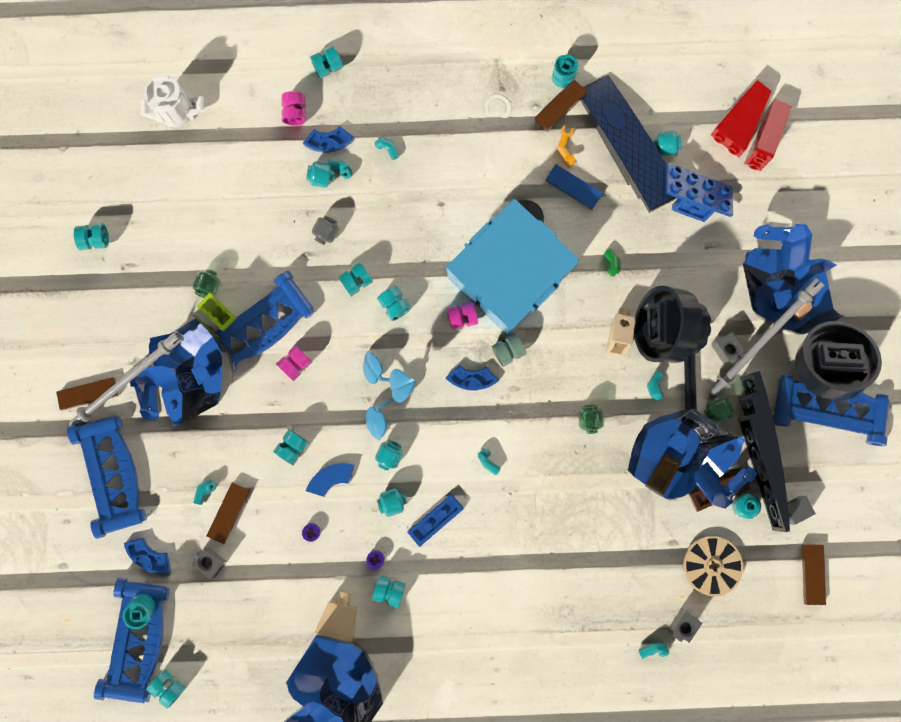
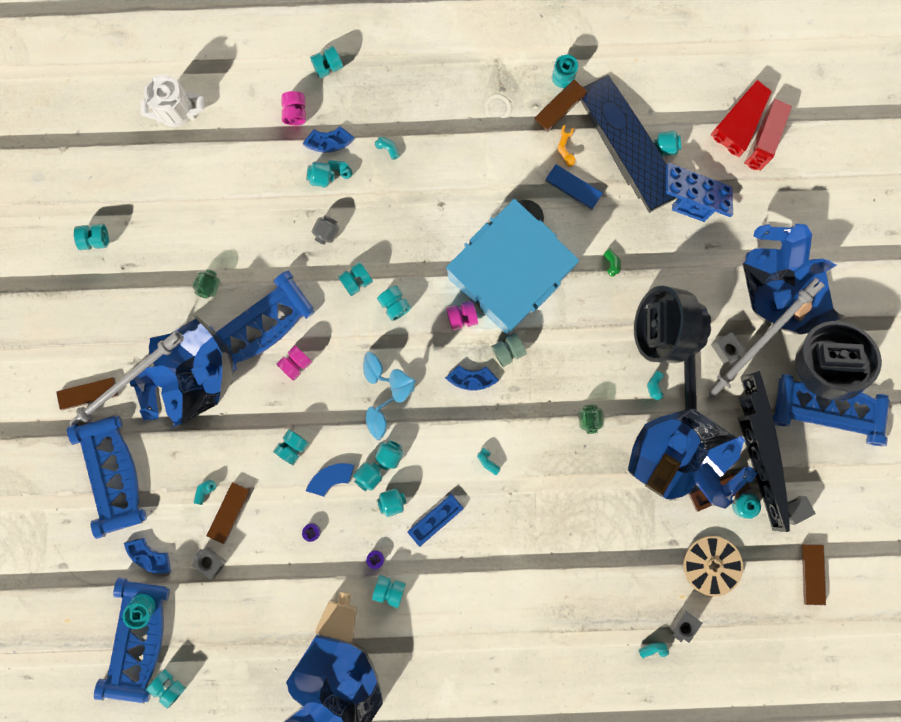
(216, 312): lime slope -> none
(368, 476): none -> teal head
(621, 332): tan torso -> none
(719, 409): clear green head -> none

